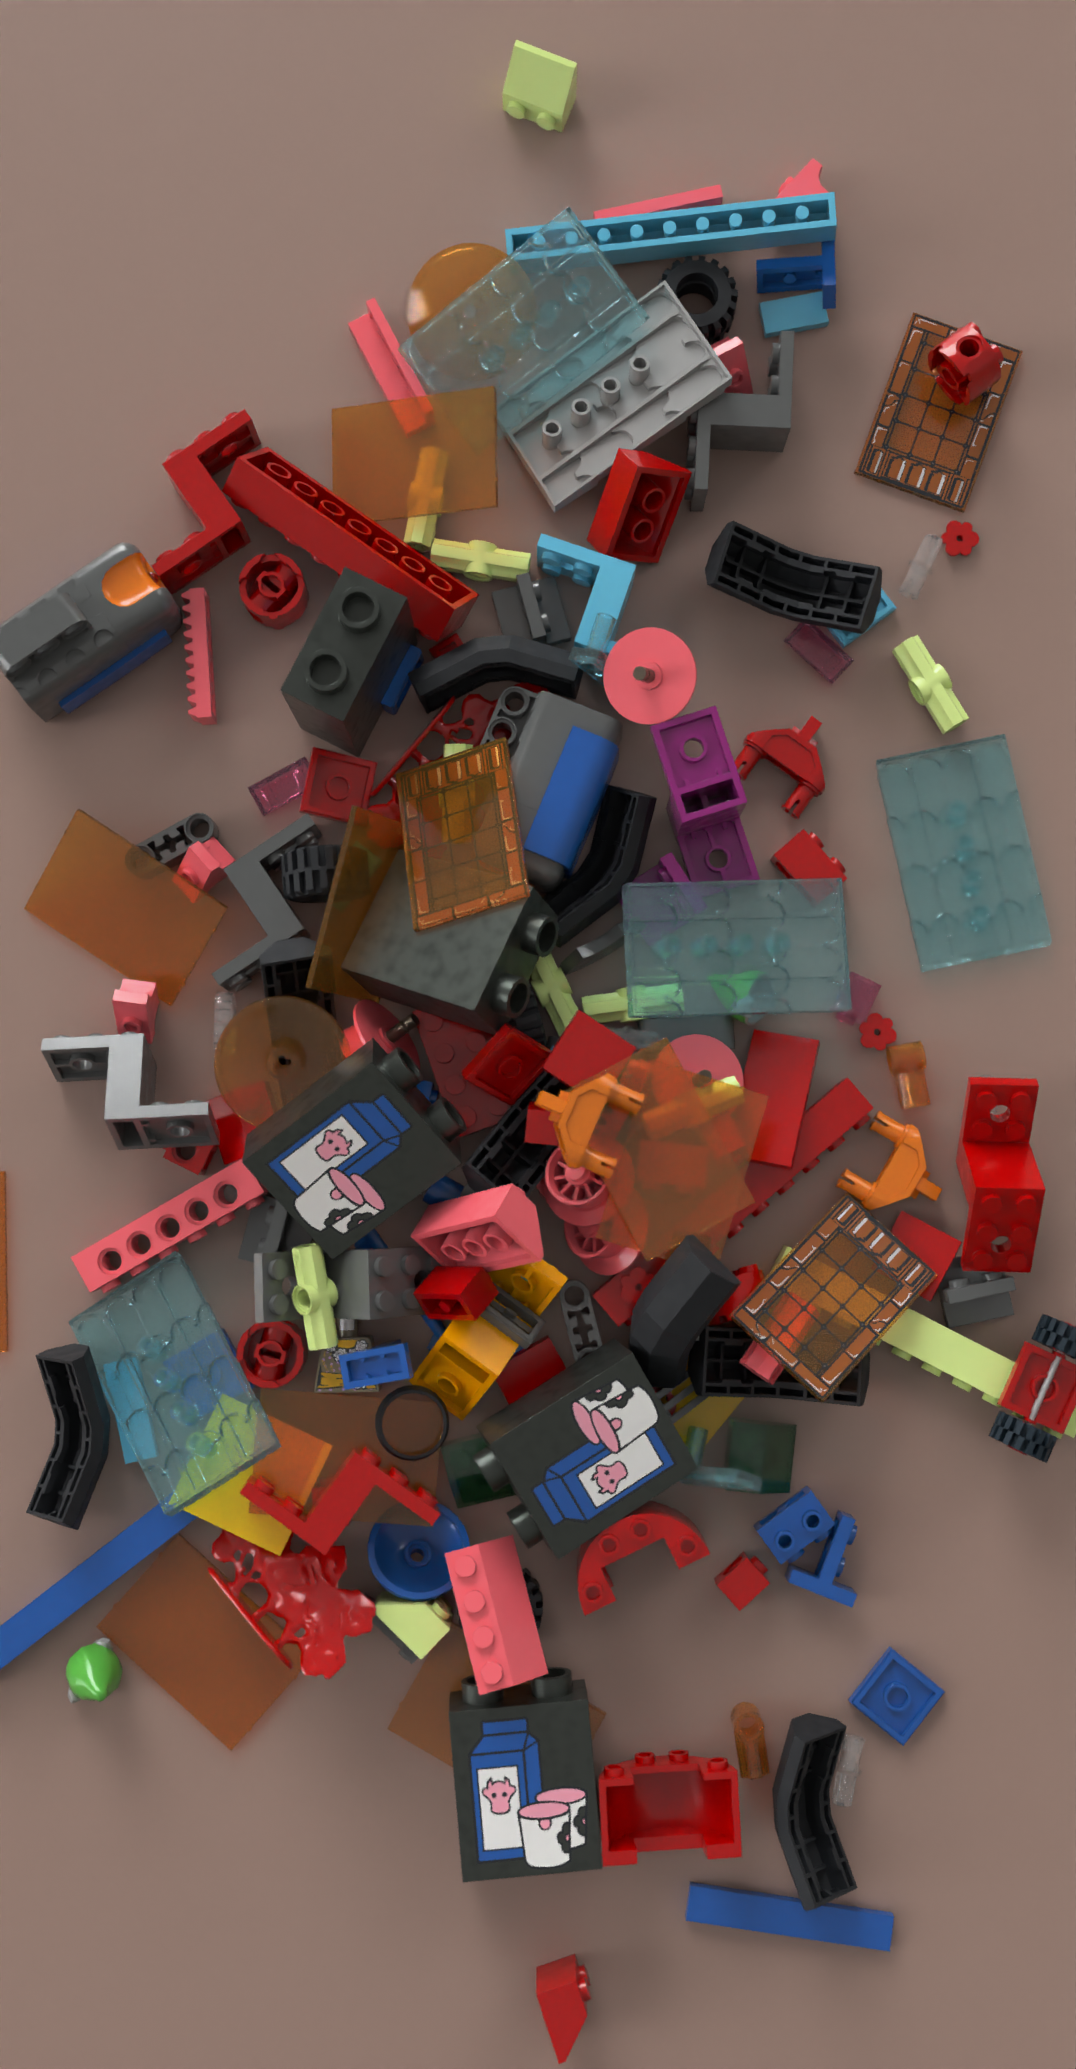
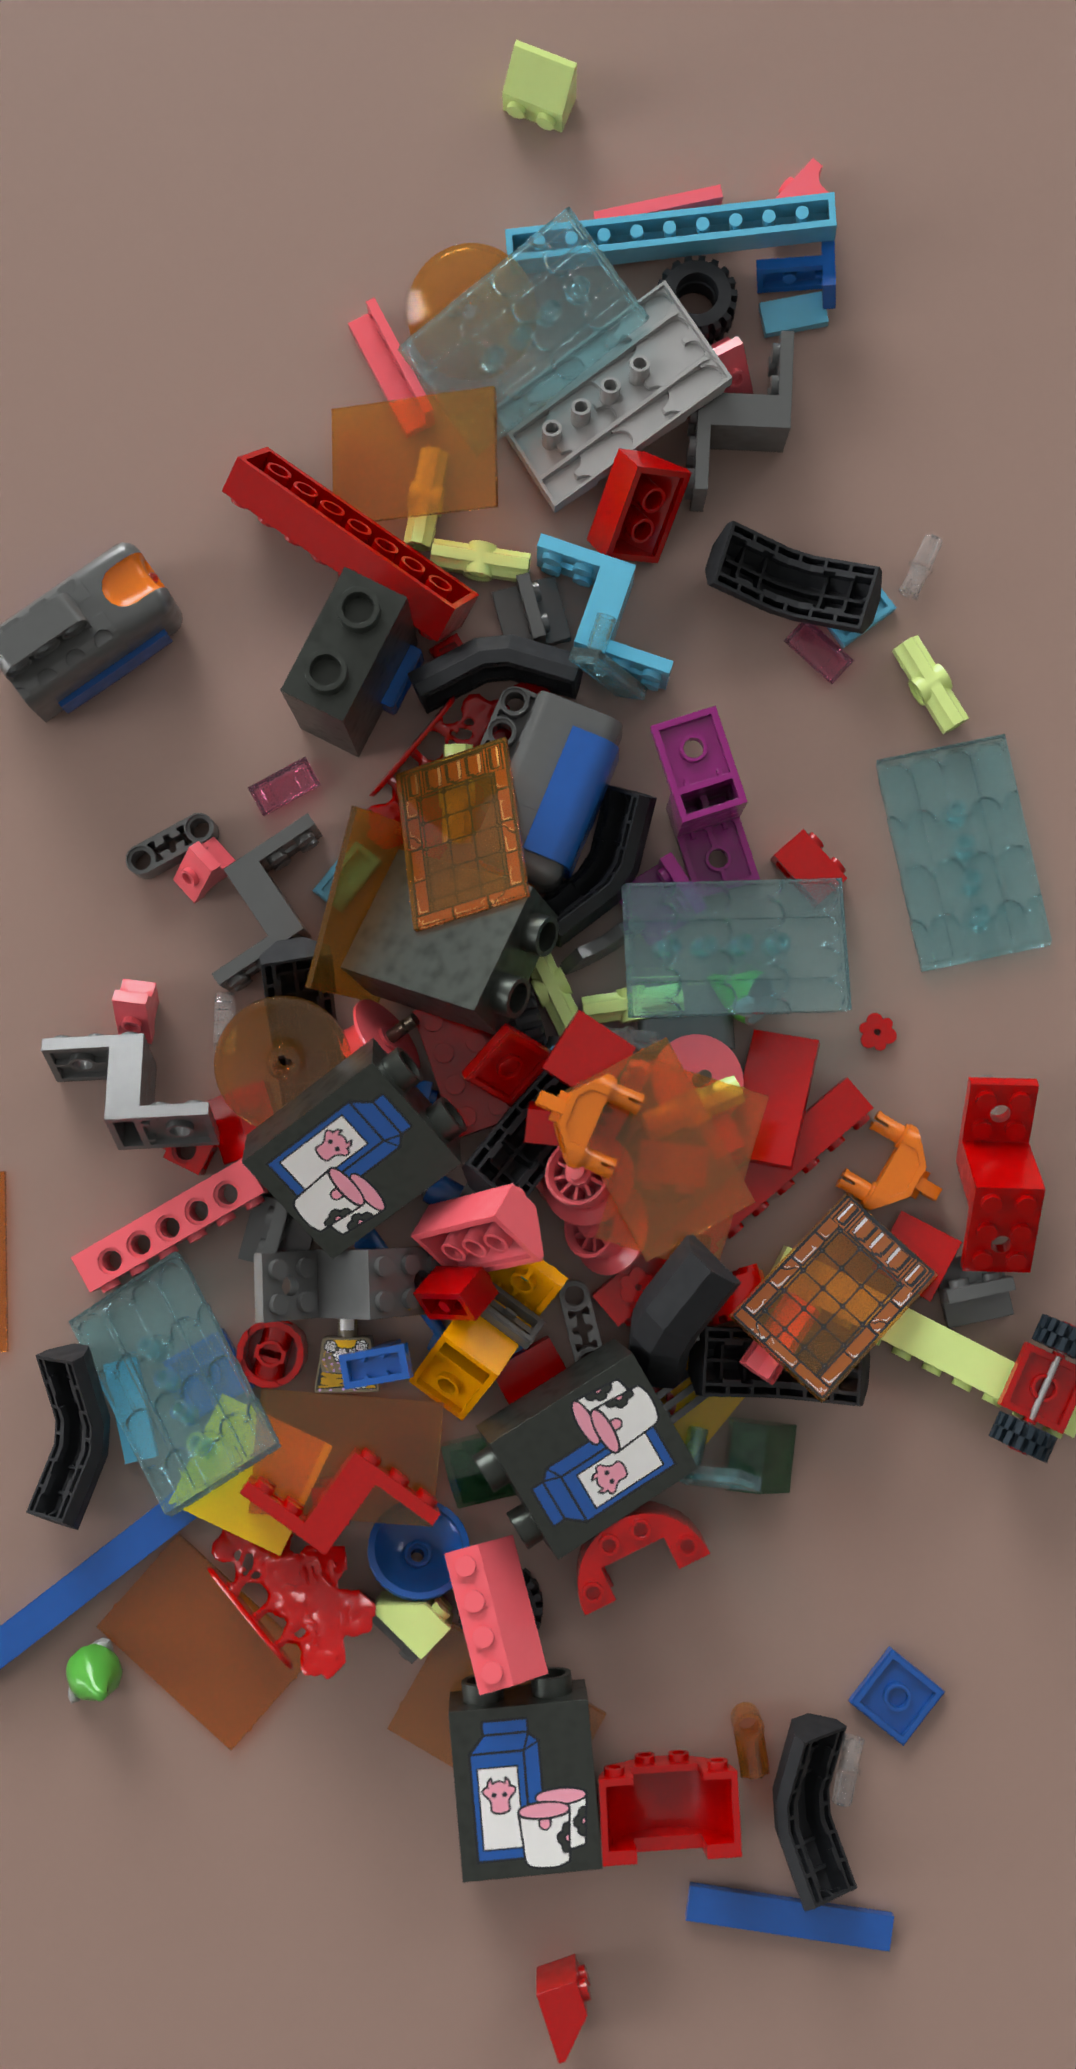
(125, 906): clear orange piece -> none
(191, 476): red bracket -> none
(200, 656): coral gear -> none
(273, 590): red brick -> none
(309, 873): black tyre -> none
(315, 1296): yellowish green piece -> none
(336, 784): red tile -> none
(391, 1397): black tyre -> none
(649, 675): coral piece -> none
(742, 1580): red brick -> none
(792, 753): red connector -> none
(795, 1526): blue brick -> none
(829, 1565): blue bracket -> none
(862, 998): clear pink brick -> none
(907, 1066): clear orange piece -> none
(920, 435): piece -> none
(964, 533): red plant -> none
(965, 364): red brick -> none

